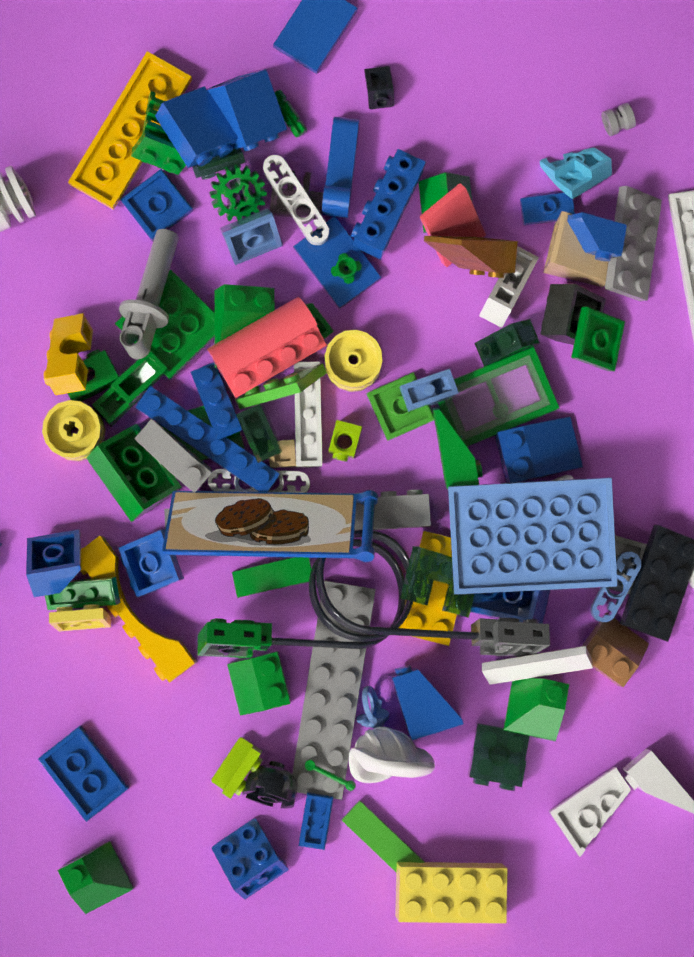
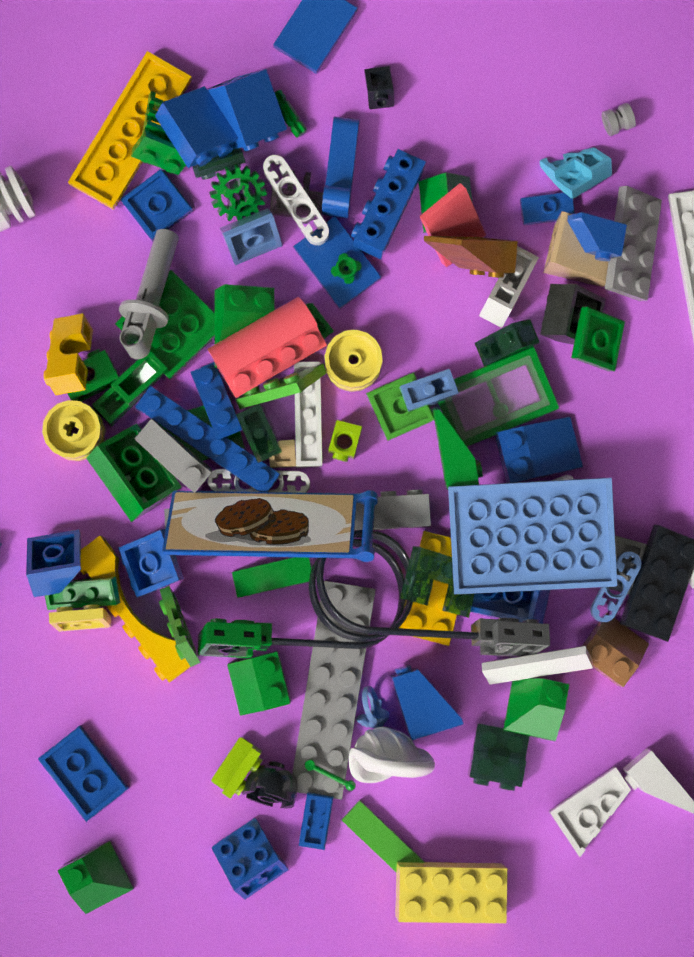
(178, 626): none -> bright green wing

